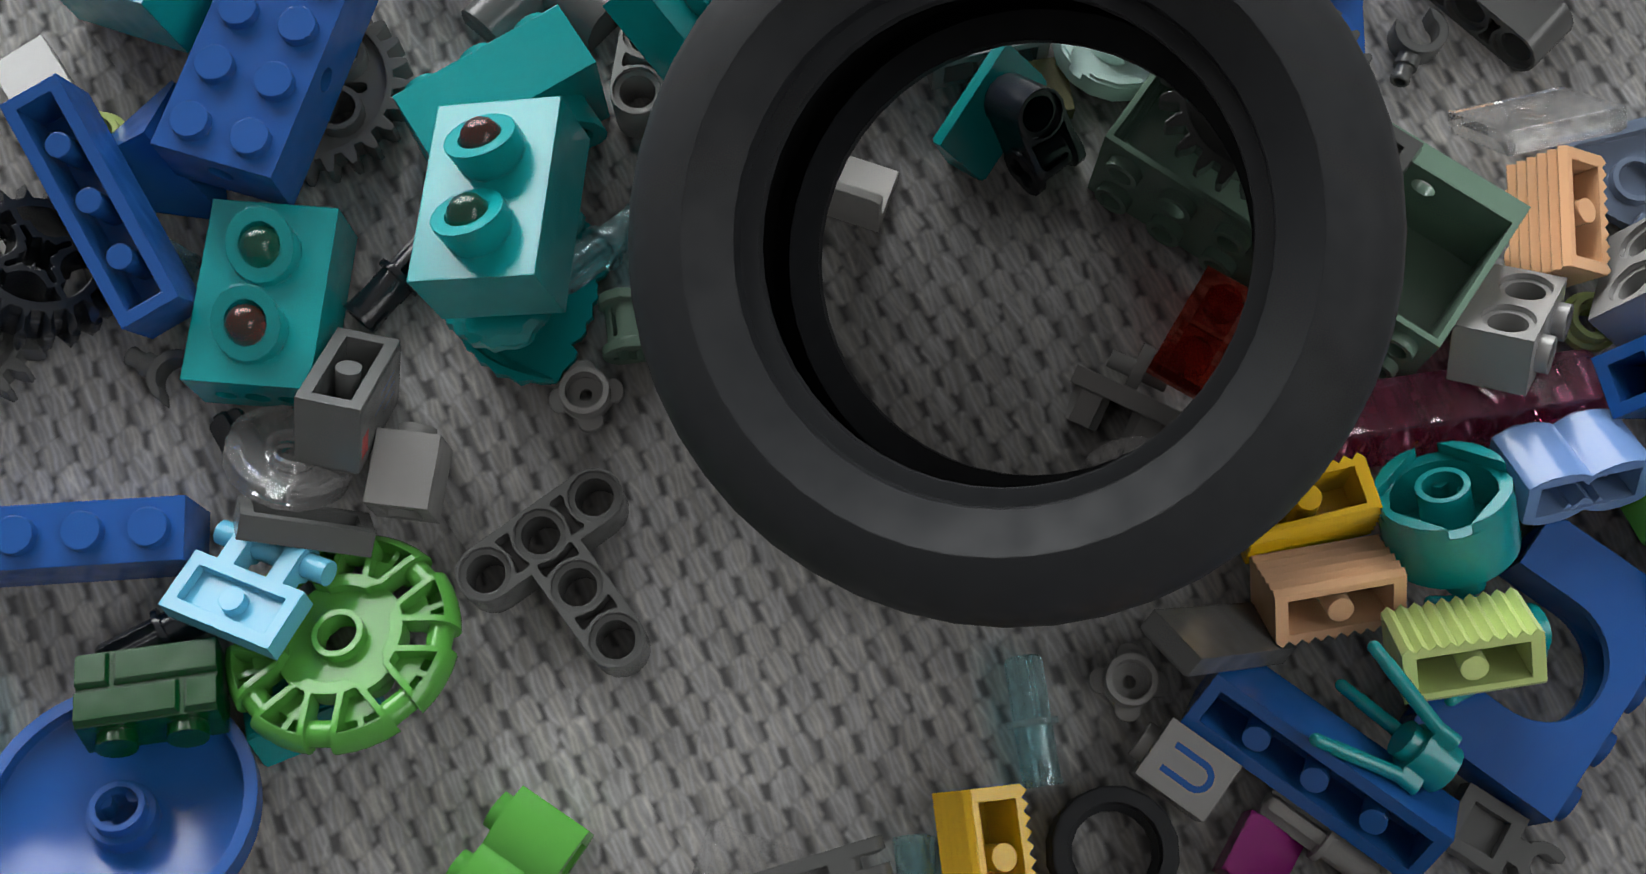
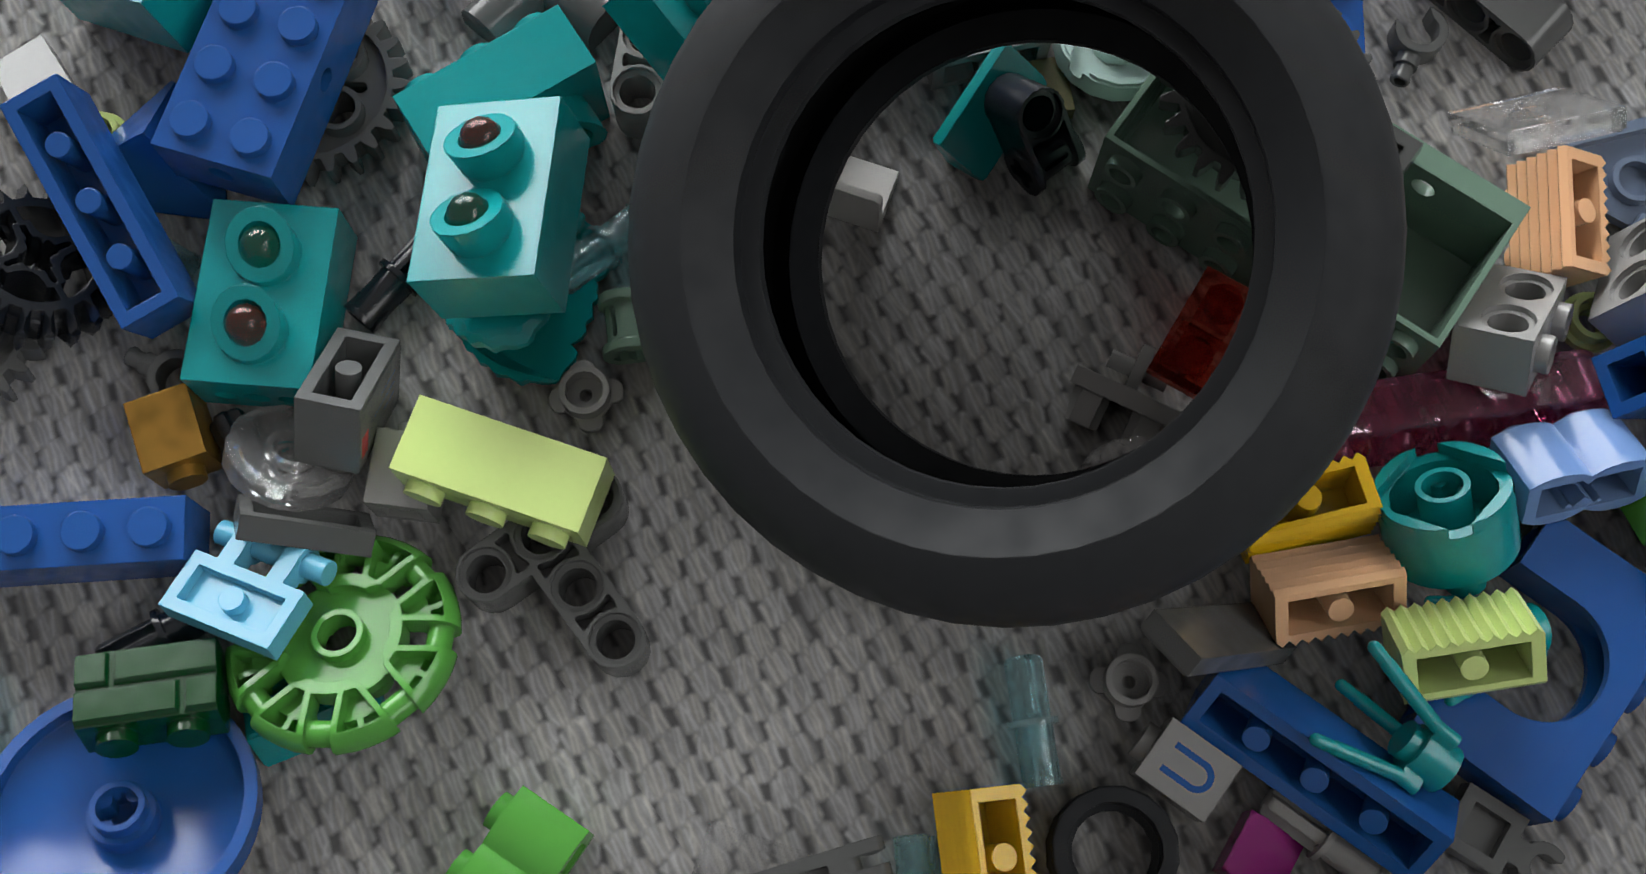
(174, 437): none -> pearl gold brick
(501, 473): none -> yellowish green brick

